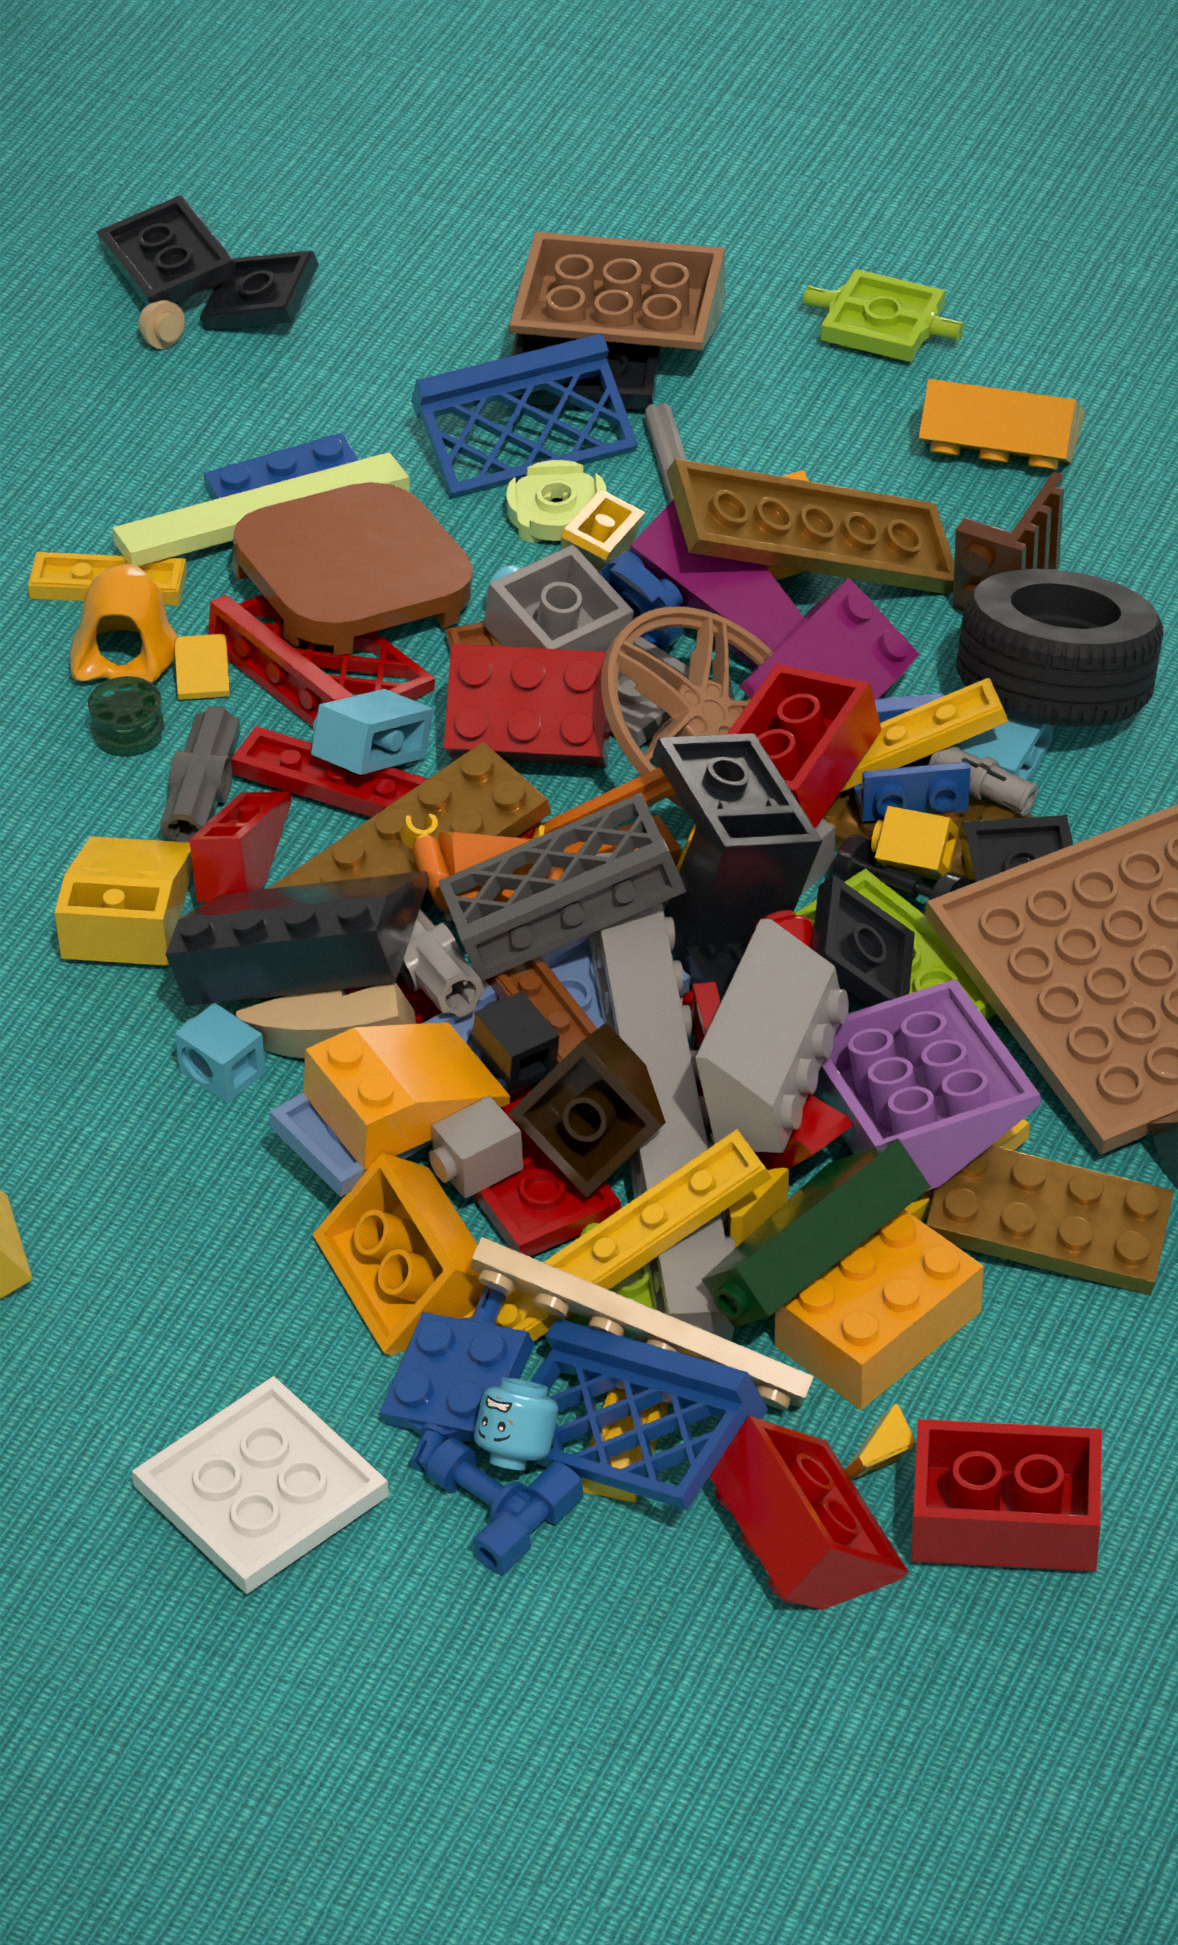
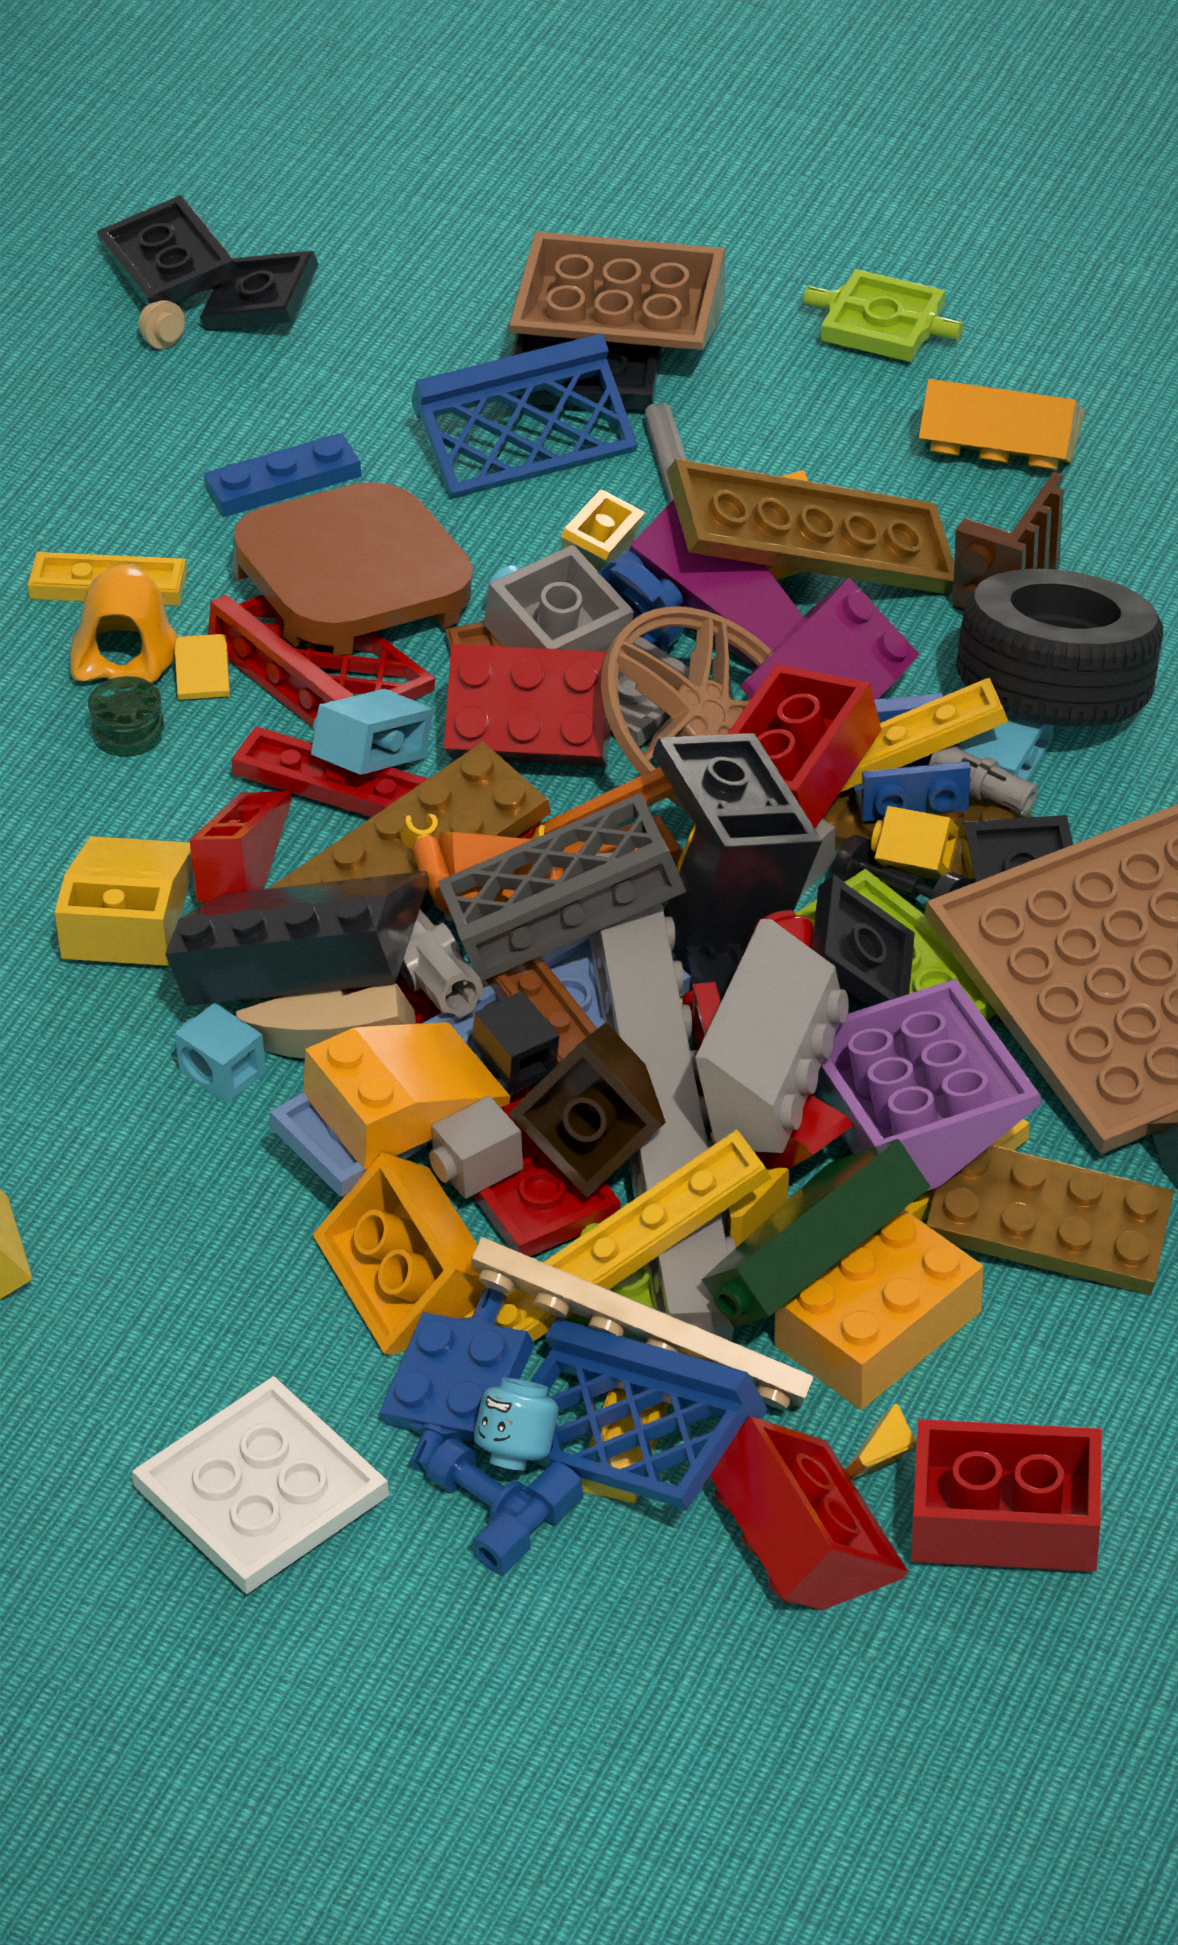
(200, 774): dark grey piece -> none
(216, 520): yellowish green tile -> none
(531, 498): yellowish green plate -> none

